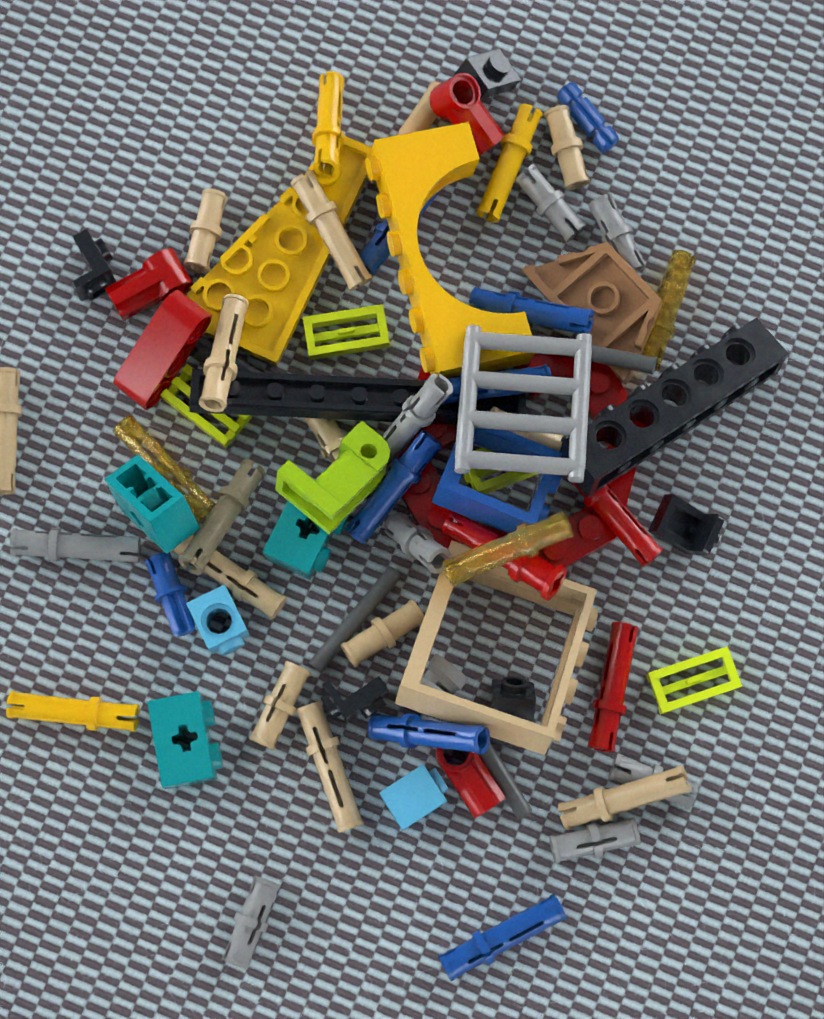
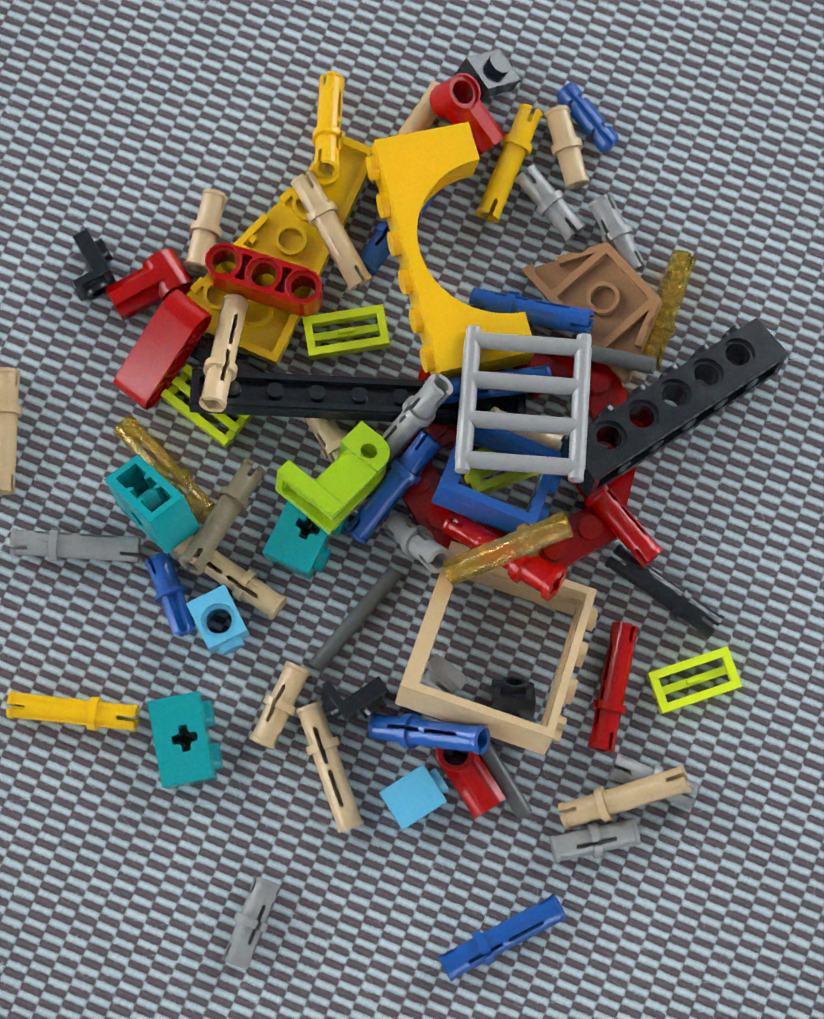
(253, 264): none -> red beam
(383, 633): tan pin -> none
(665, 592): none -> black pin
(686, 526): black bracket -> none

